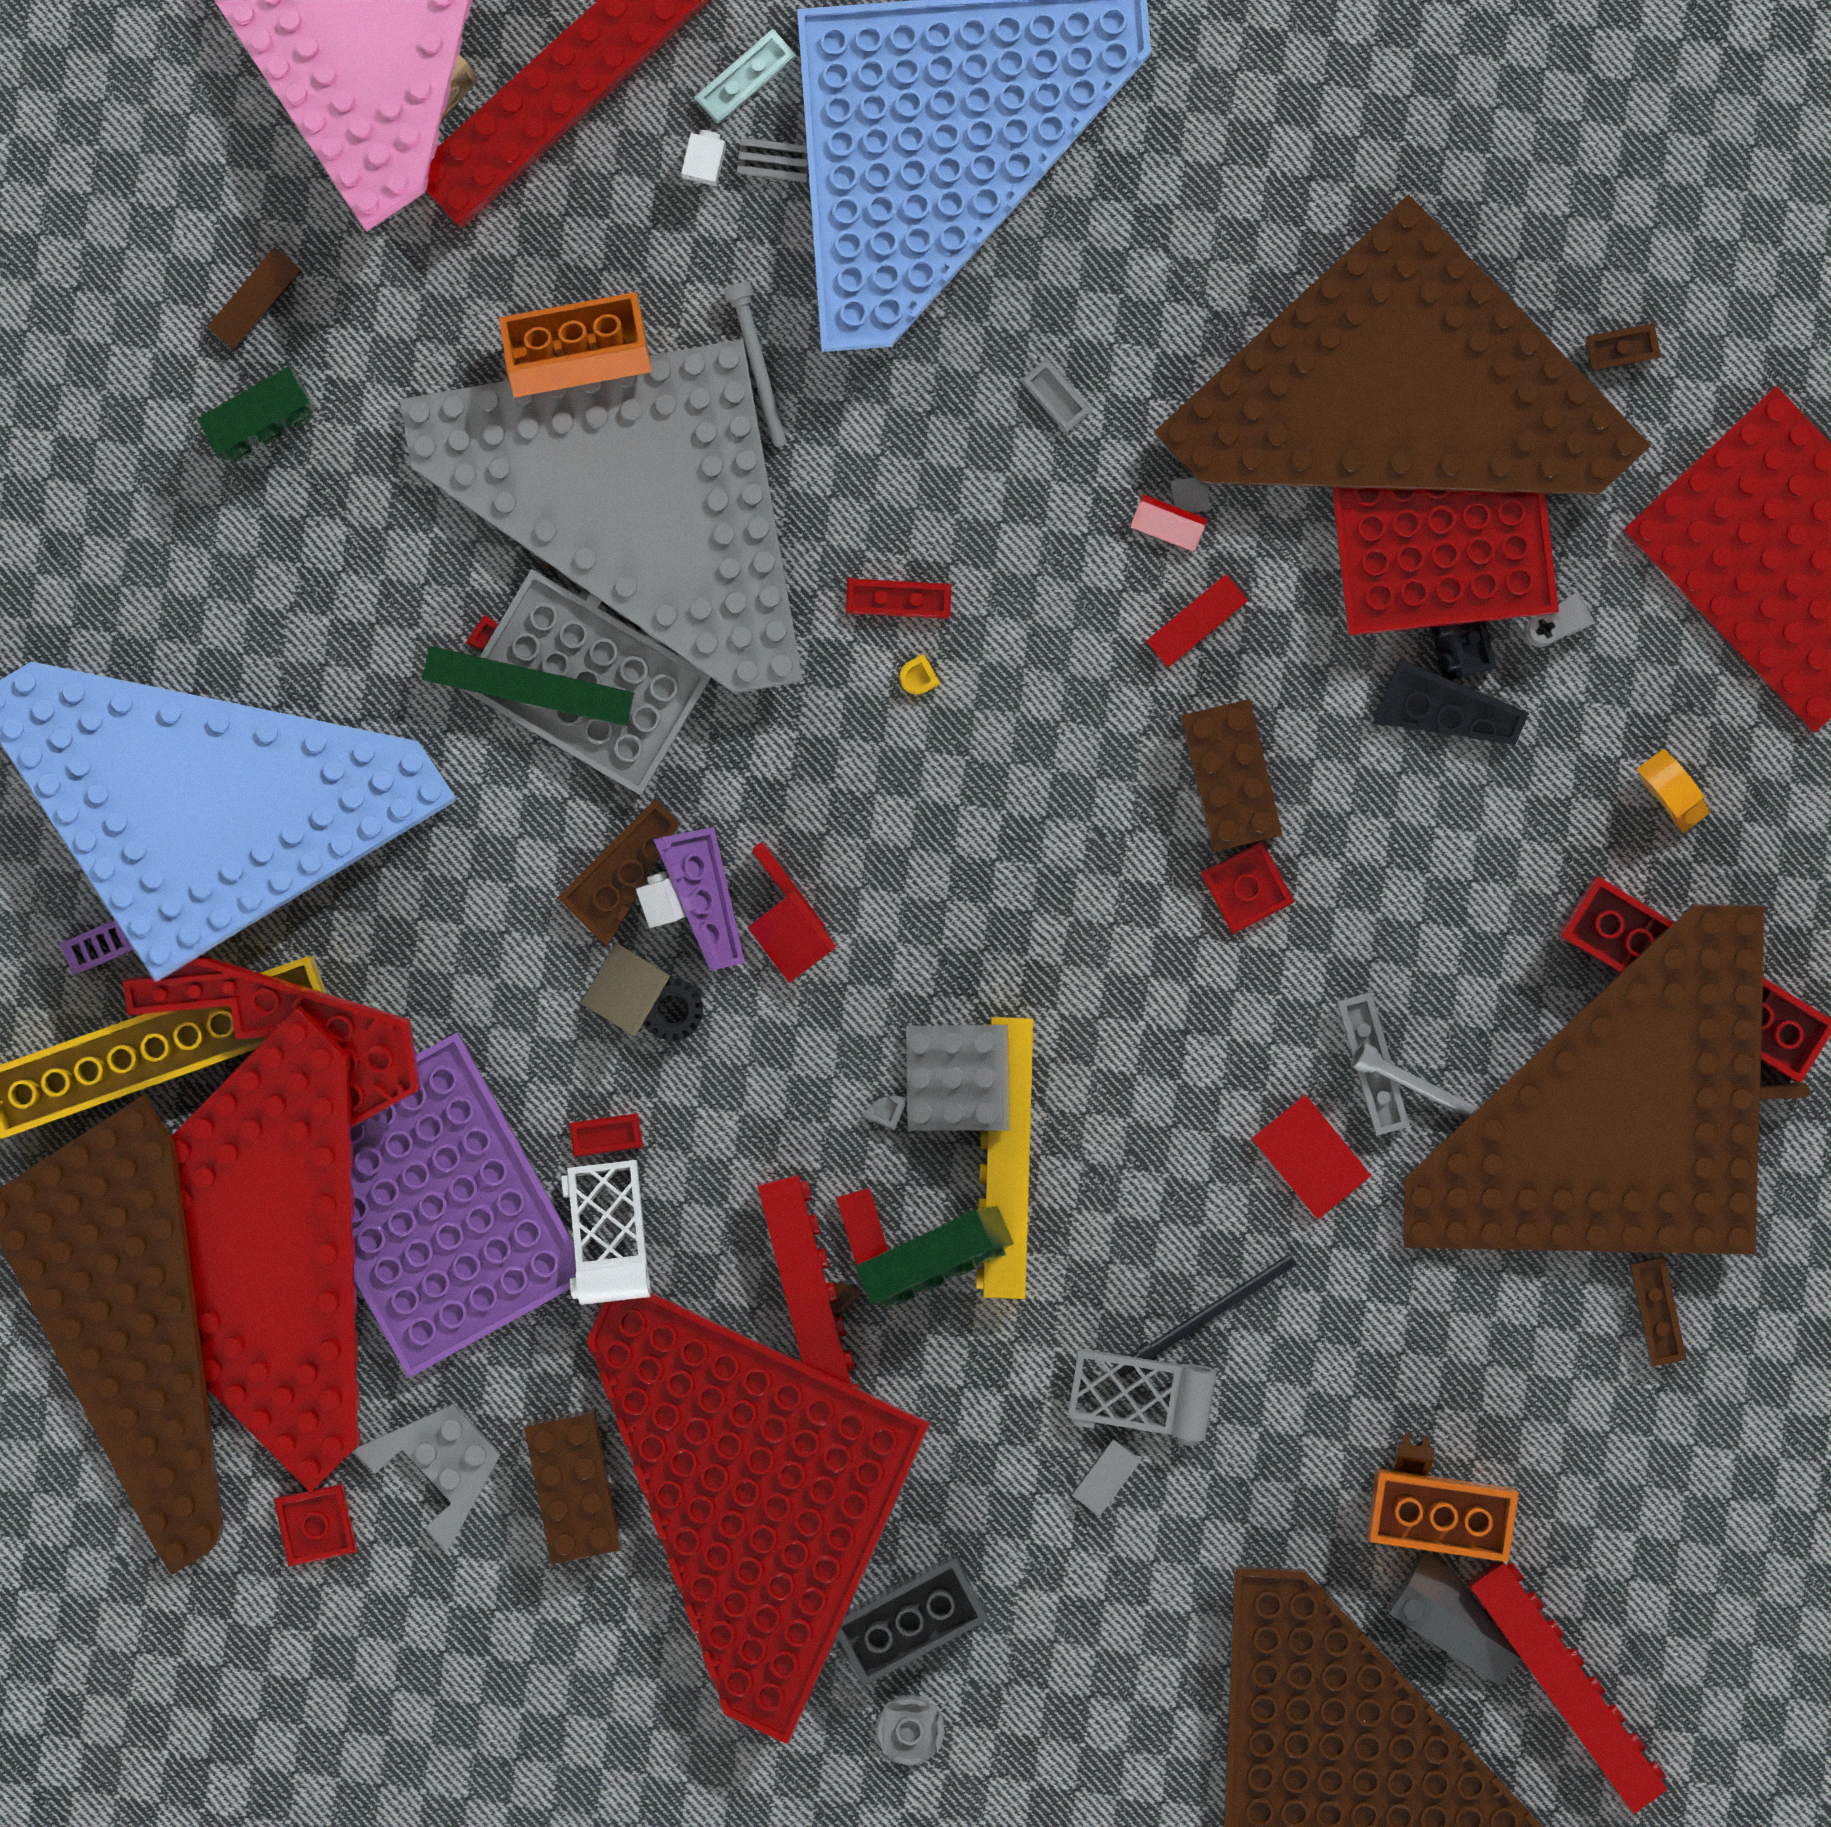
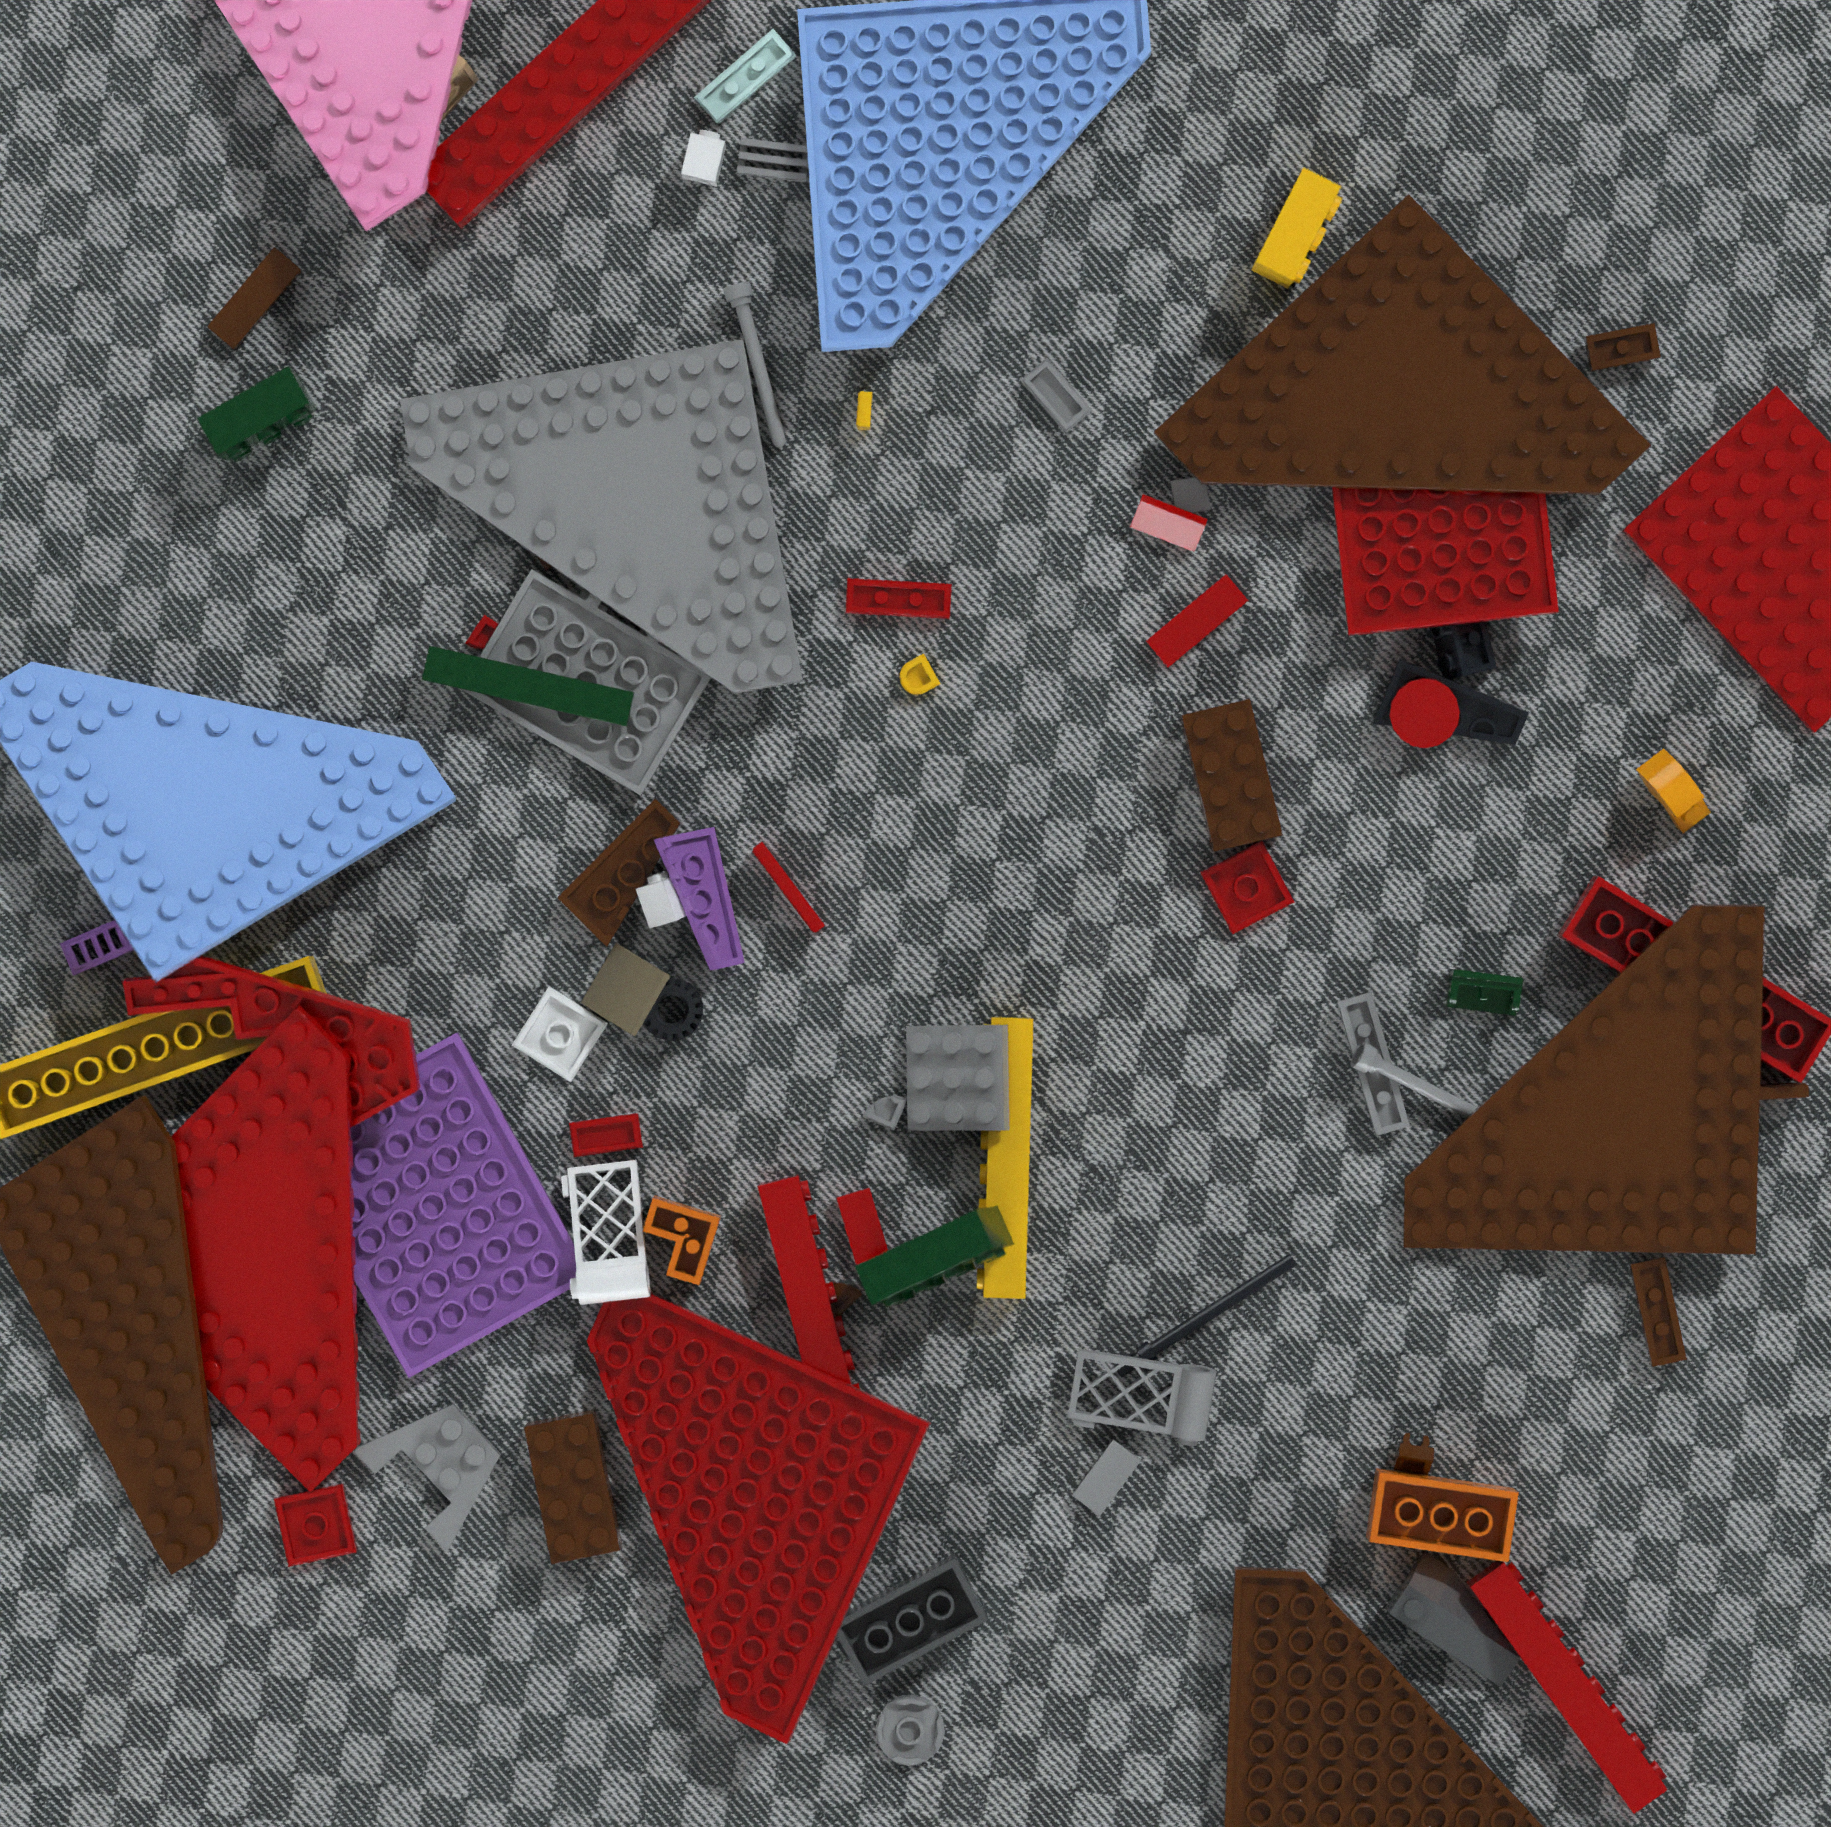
(560, 1034): none -> white tile
(575, 344): orange brick -> none
(690, 1229): none -> orange brick
(792, 937): red tile -> none
(864, 410): none -> yellow tile
(1298, 229): none -> yellow brick
(1311, 1156): red tile -> none
(1424, 712): none -> red tile
(1484, 992): none -> dark green hinge
(1571, 618): light grey piece -> none

